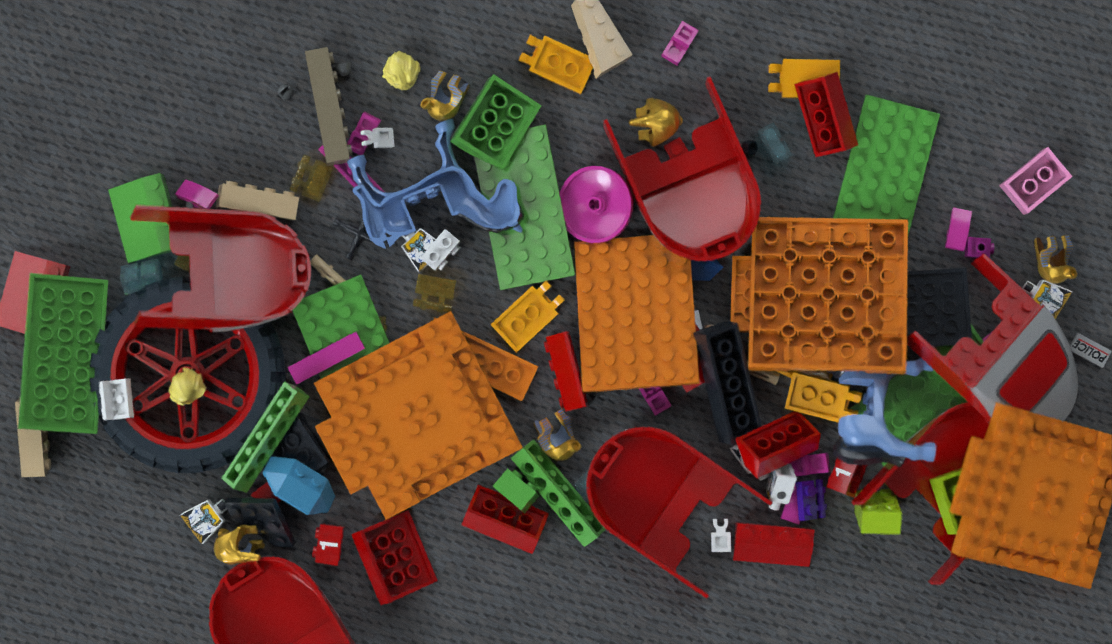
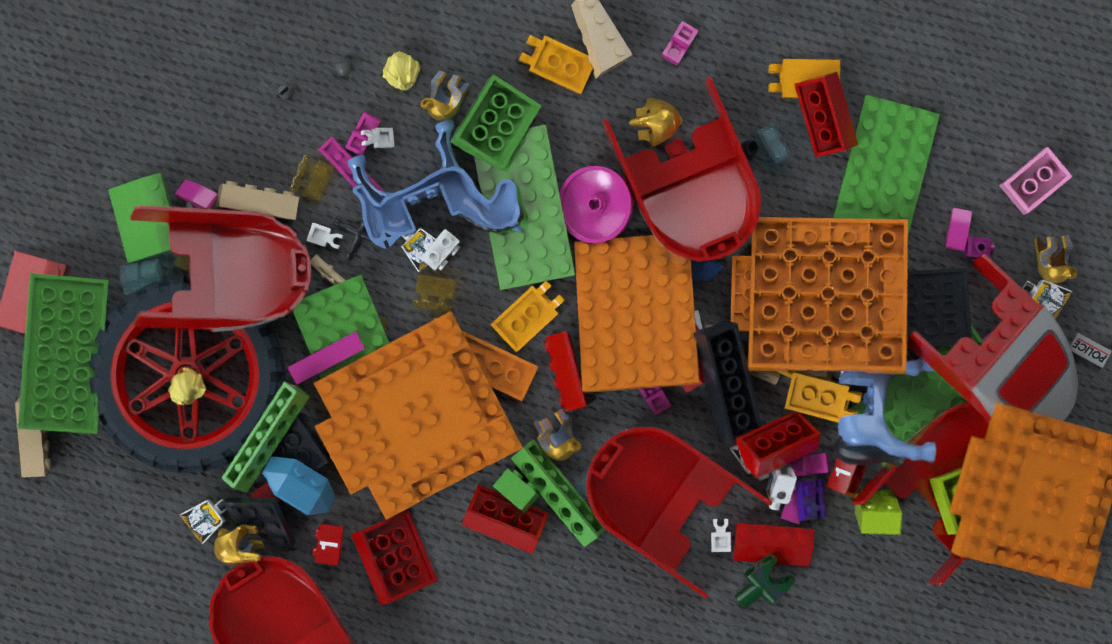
(116, 399): white bracket -> none
(321, 236): none -> white plate
(327, 106): dark tan brick -> none
(762, 584): none -> dark green connector

